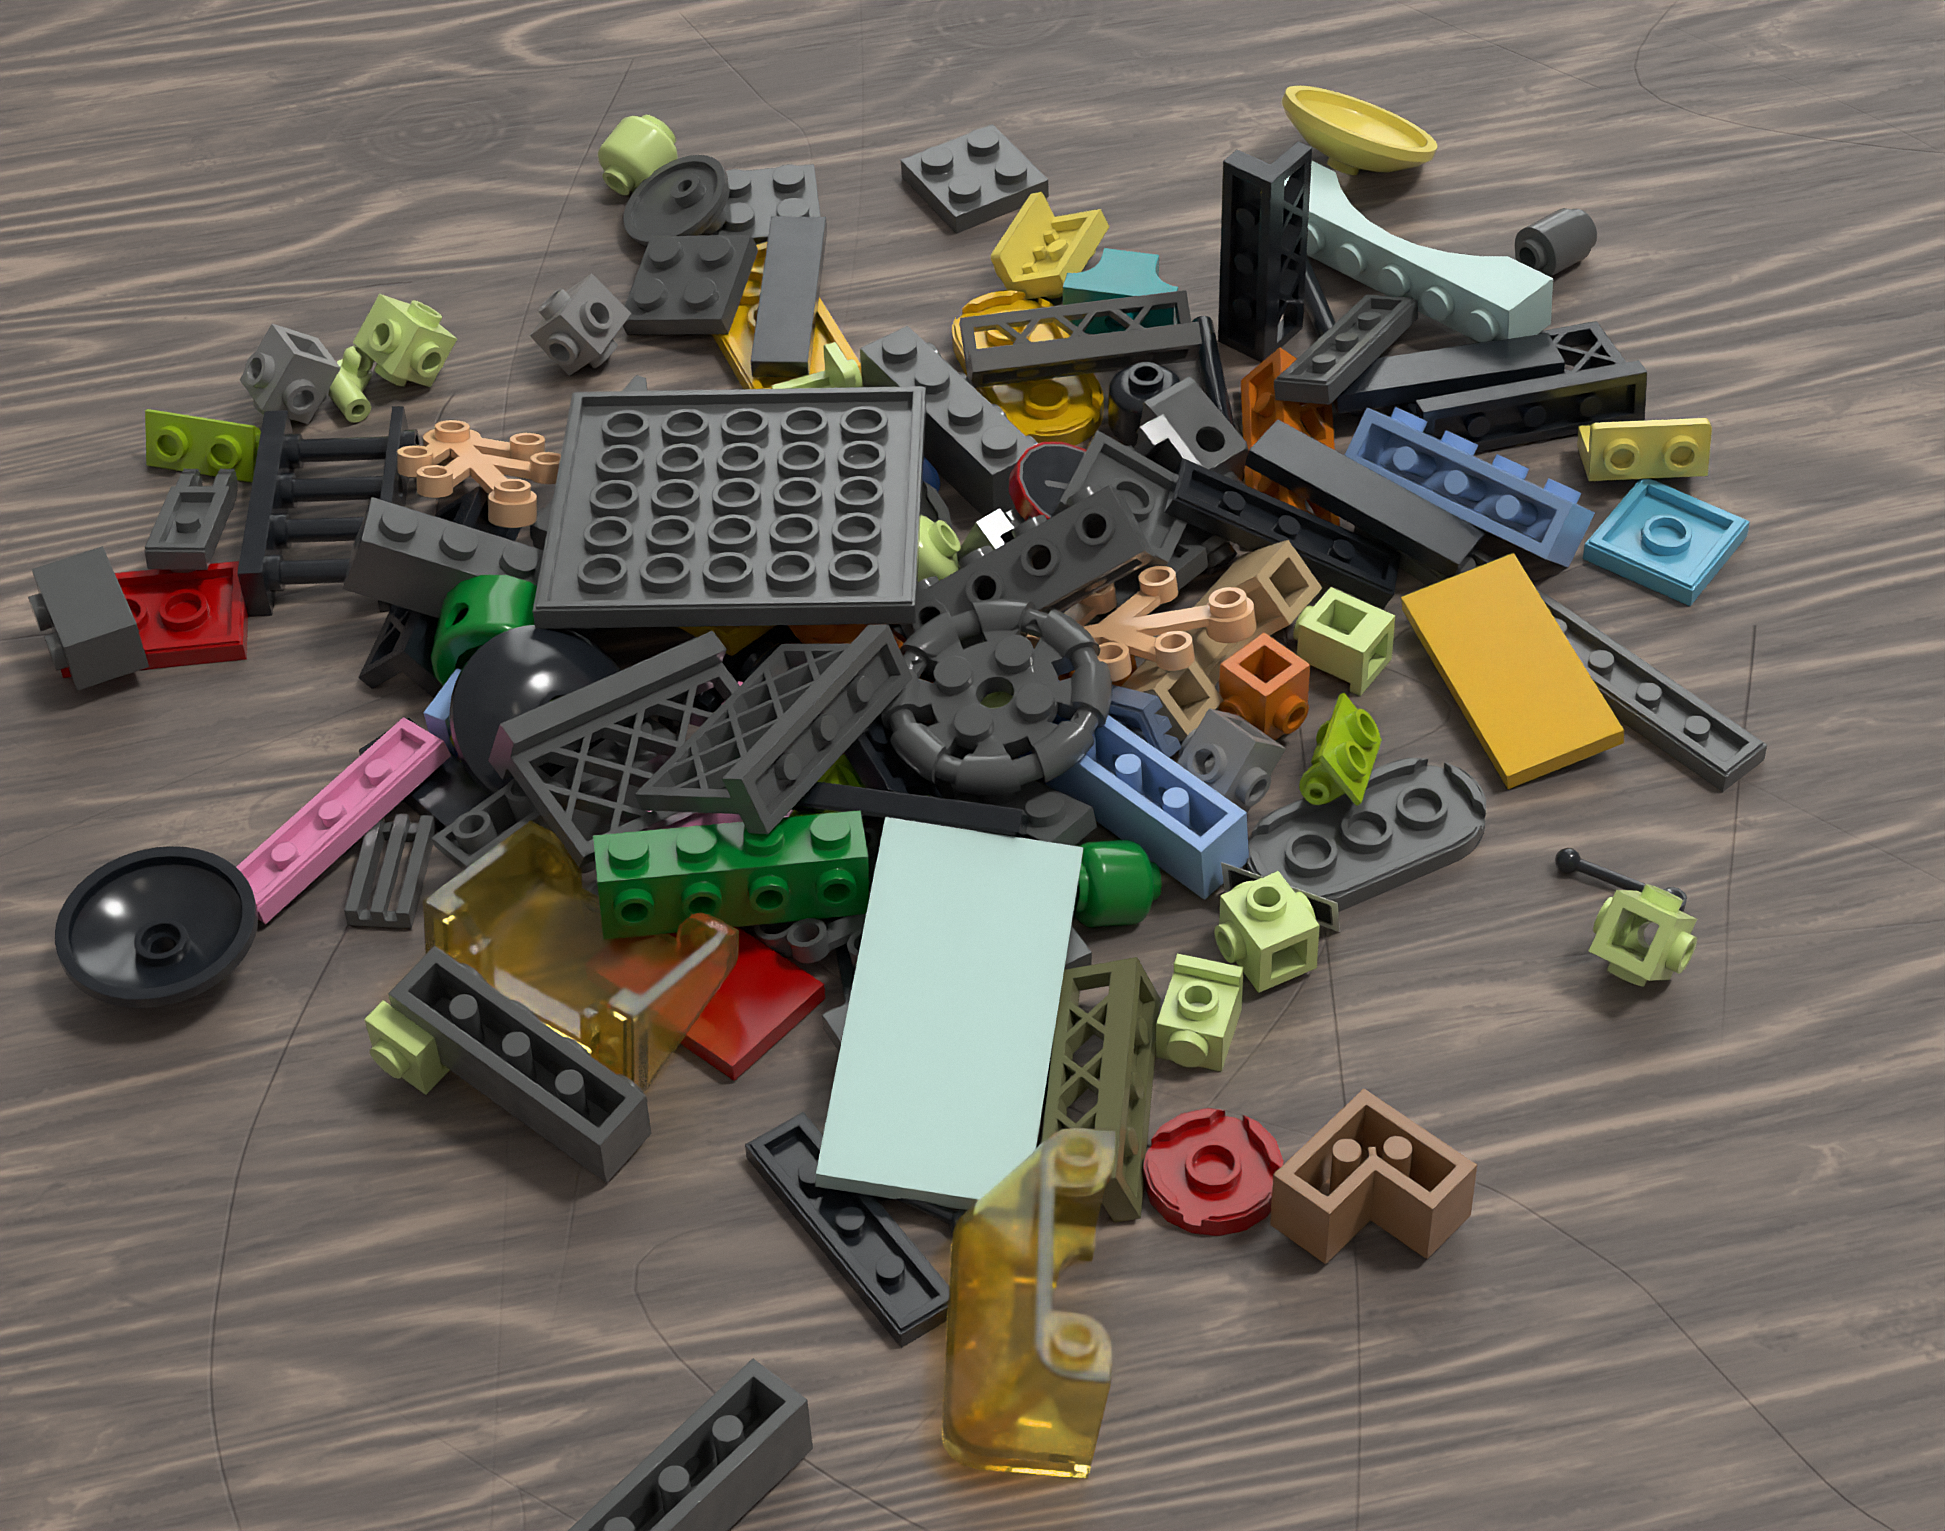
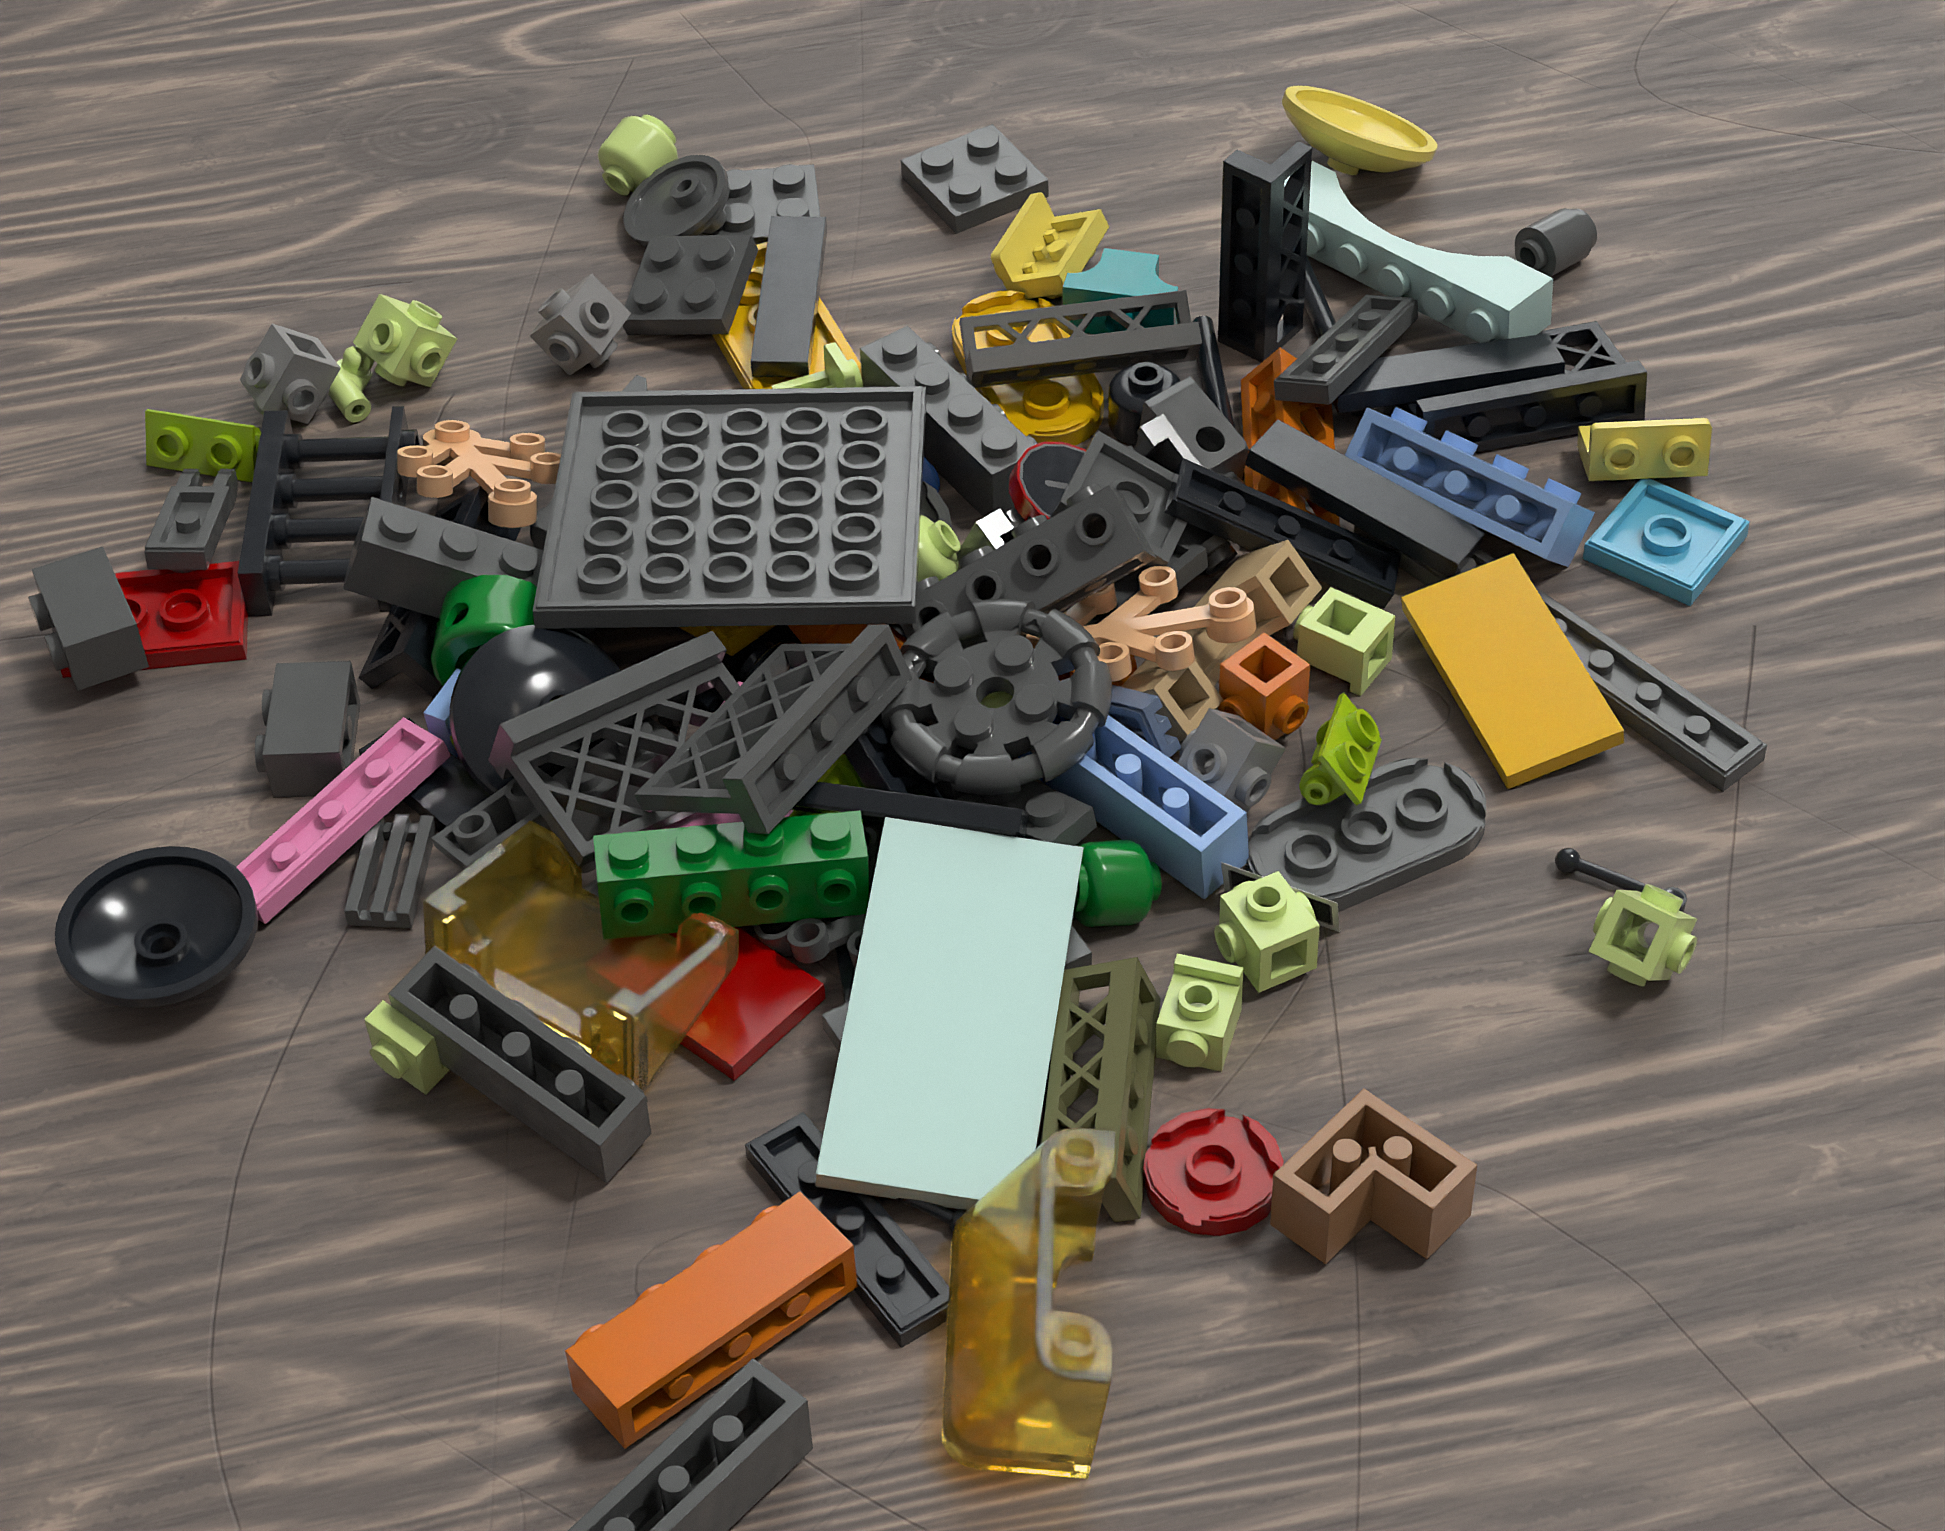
(309, 726): none -> dark grey brick
(711, 1318): none -> orange brick

